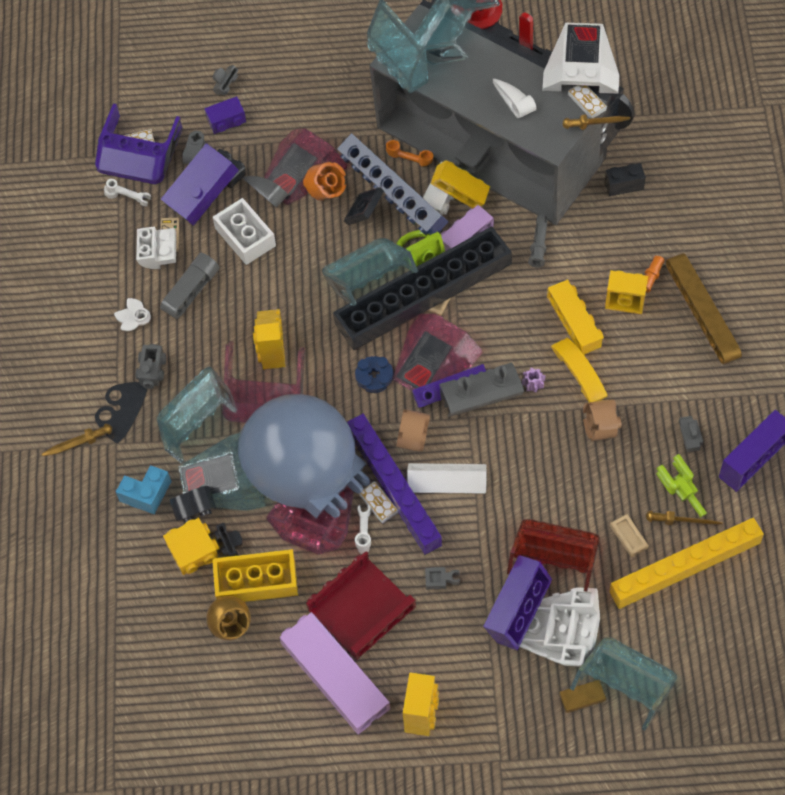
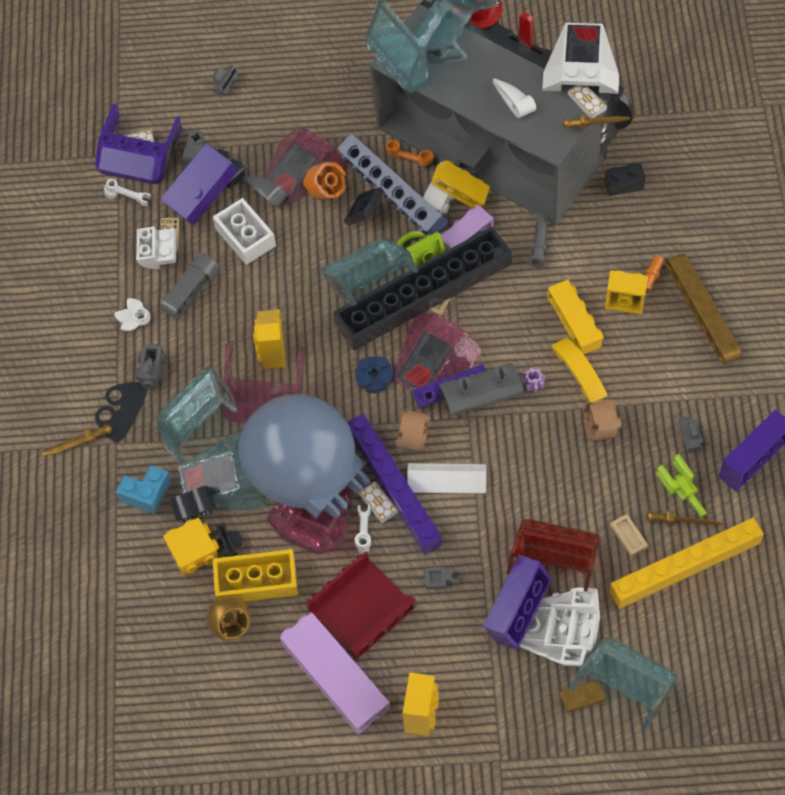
(225, 115): dark purple brick -> none

